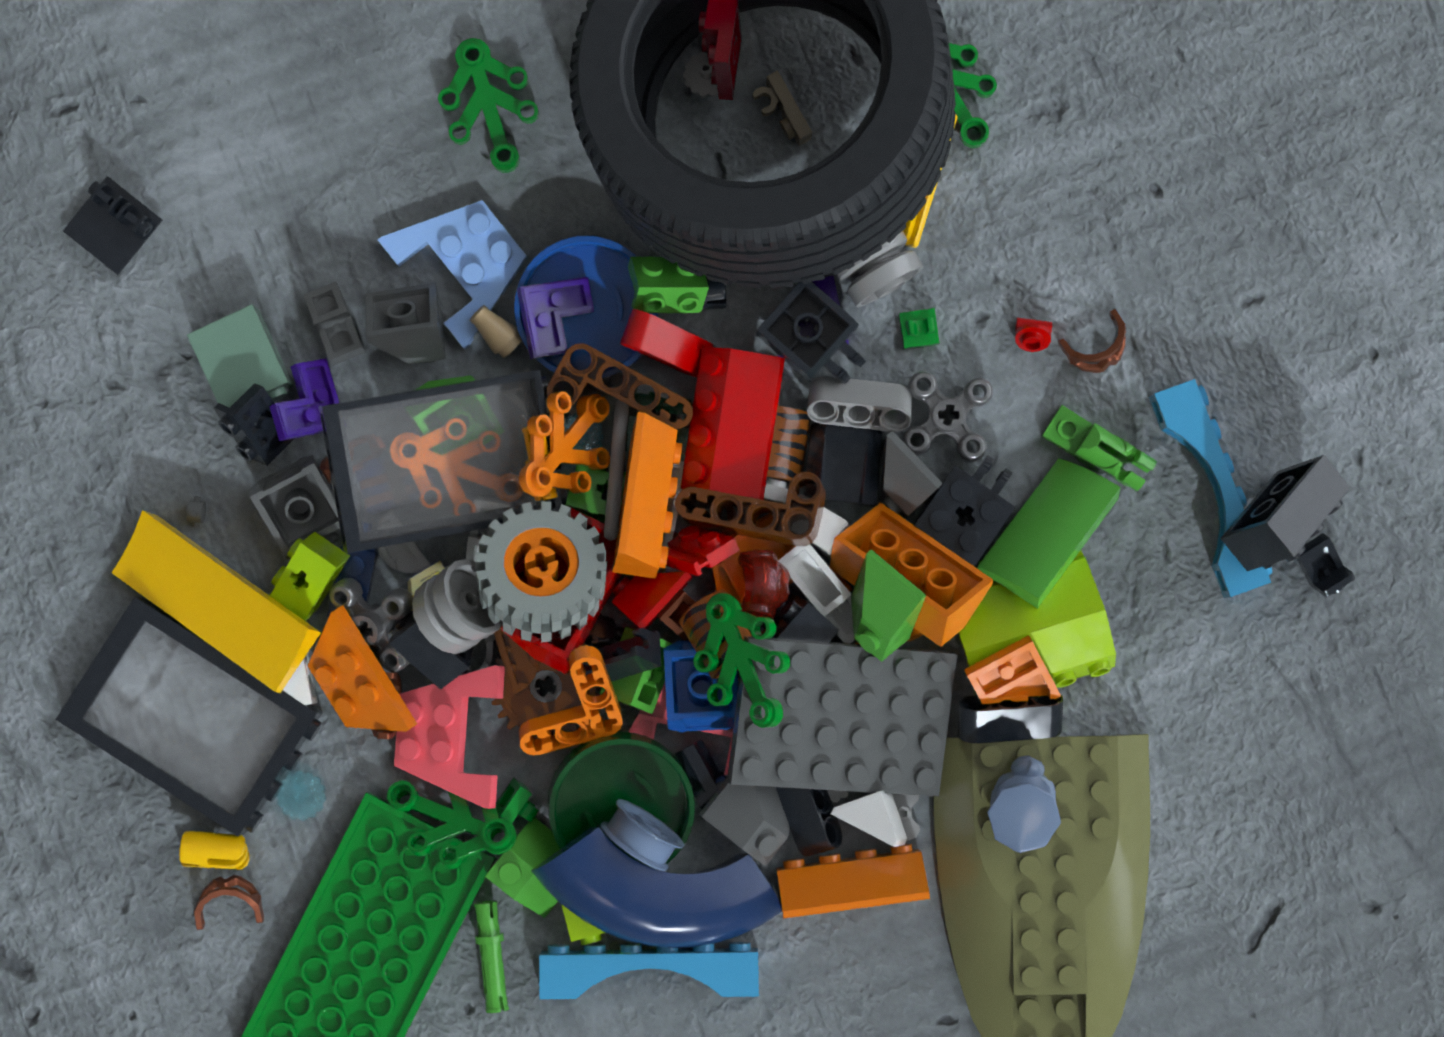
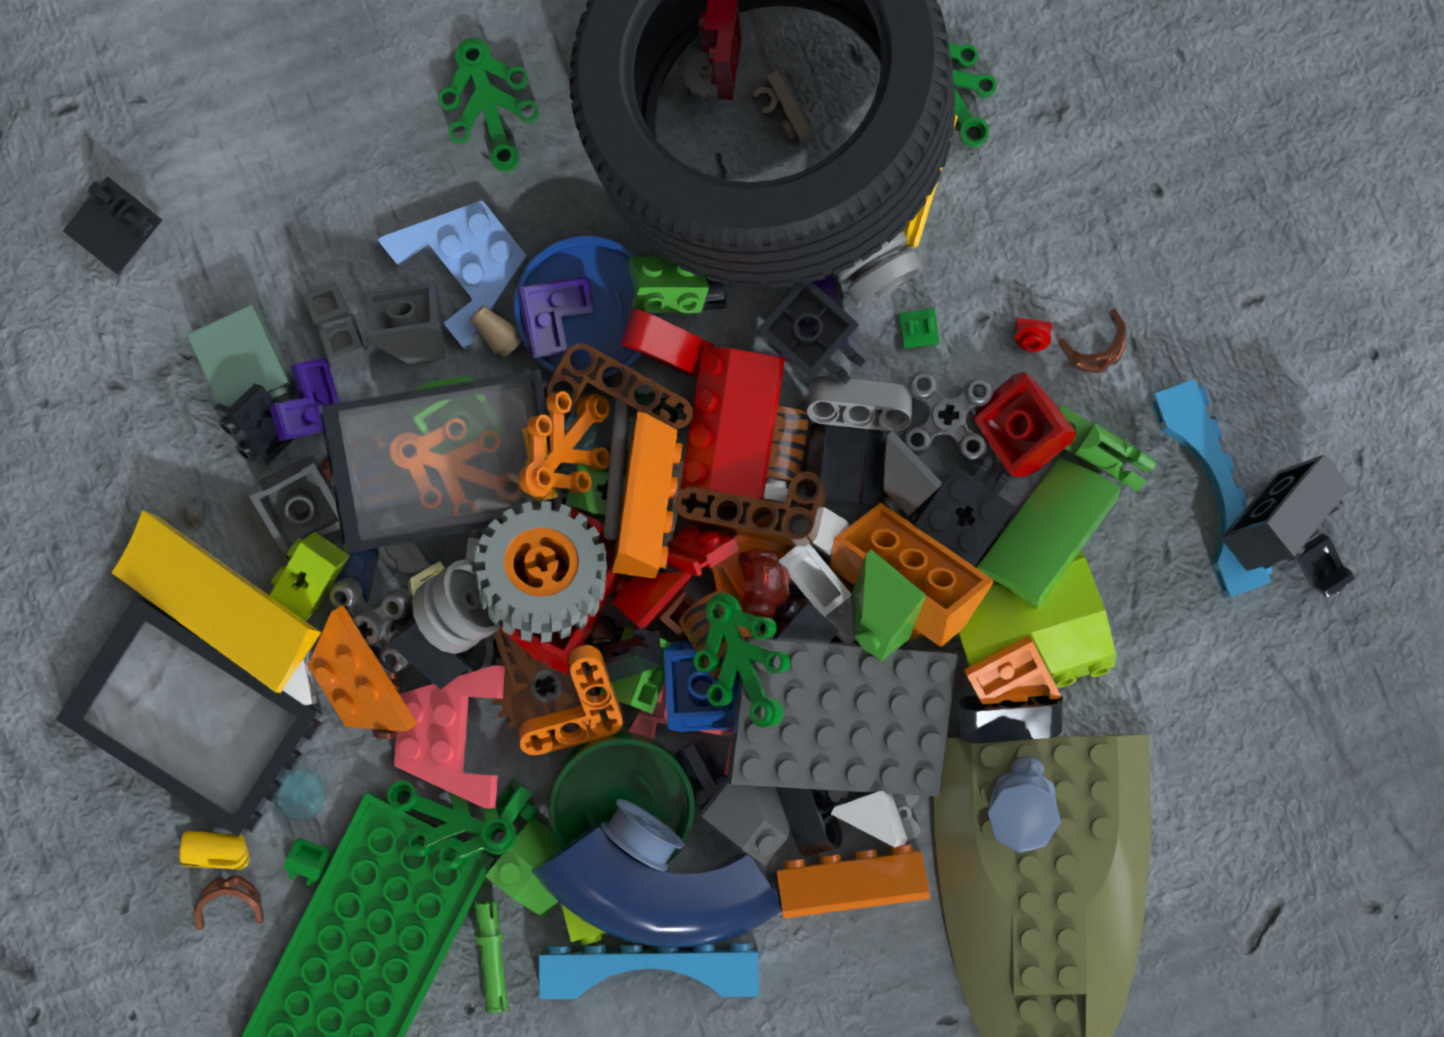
(307, 860): none -> green tile
(1023, 425): none -> red slope

